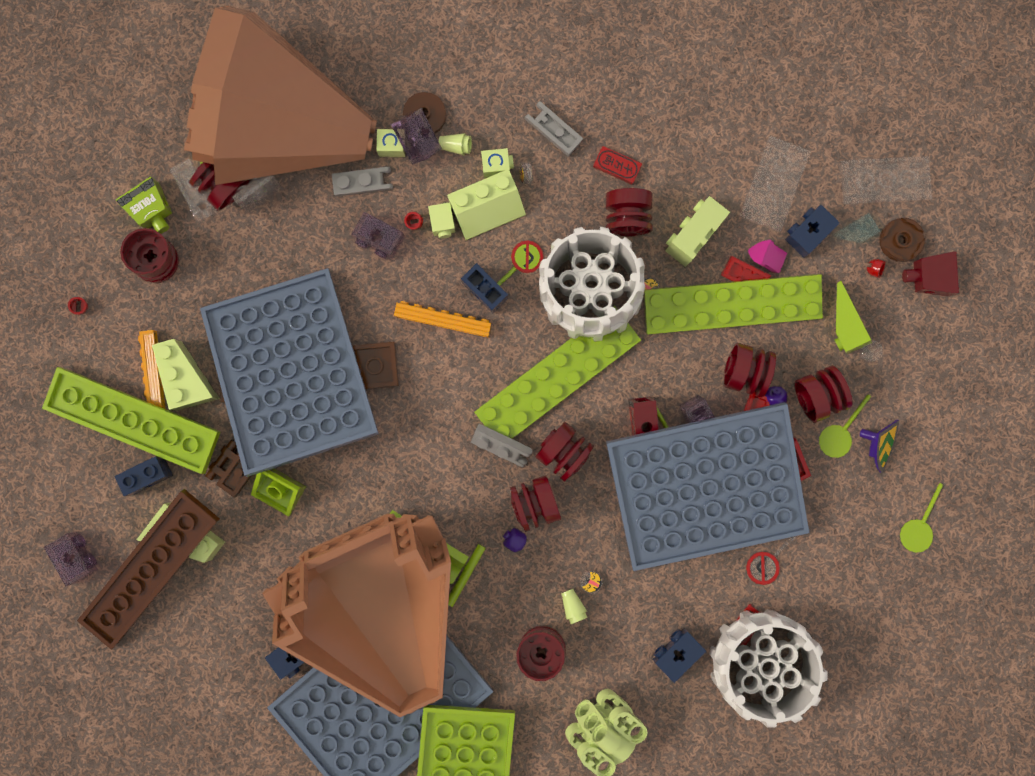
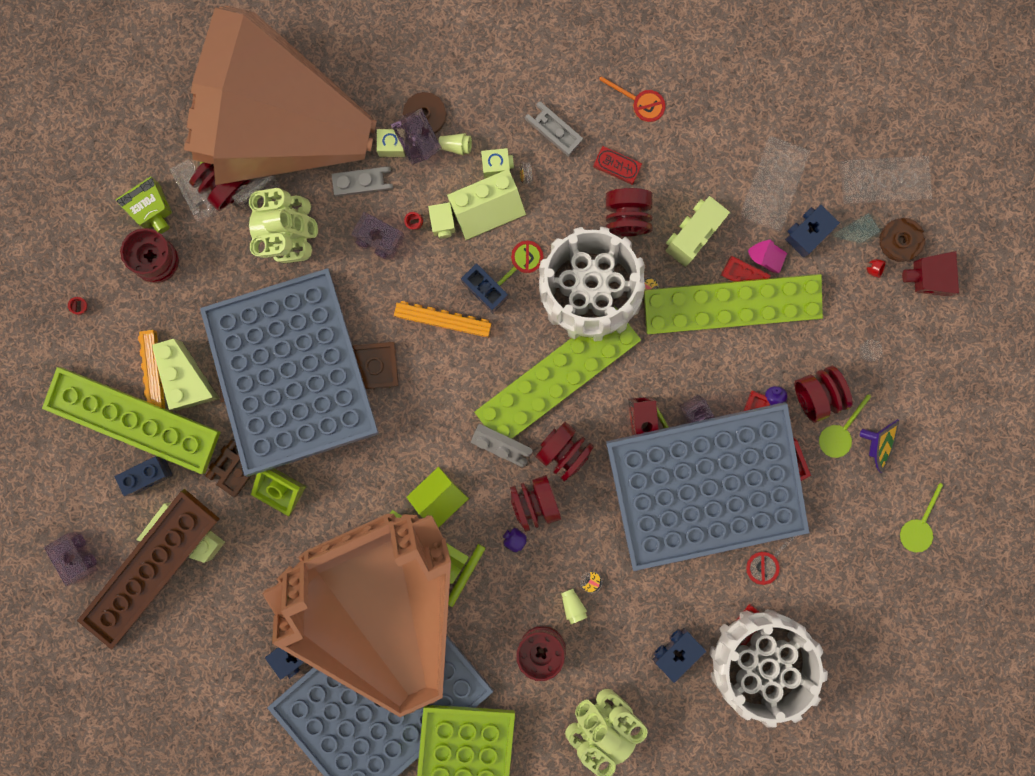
(281, 226): none -> yellowish green piece
(437, 497): none -> lime slope
(647, 104): none -> piece
(754, 371): dark red wheel -> none
(849, 327): lime slope -> none

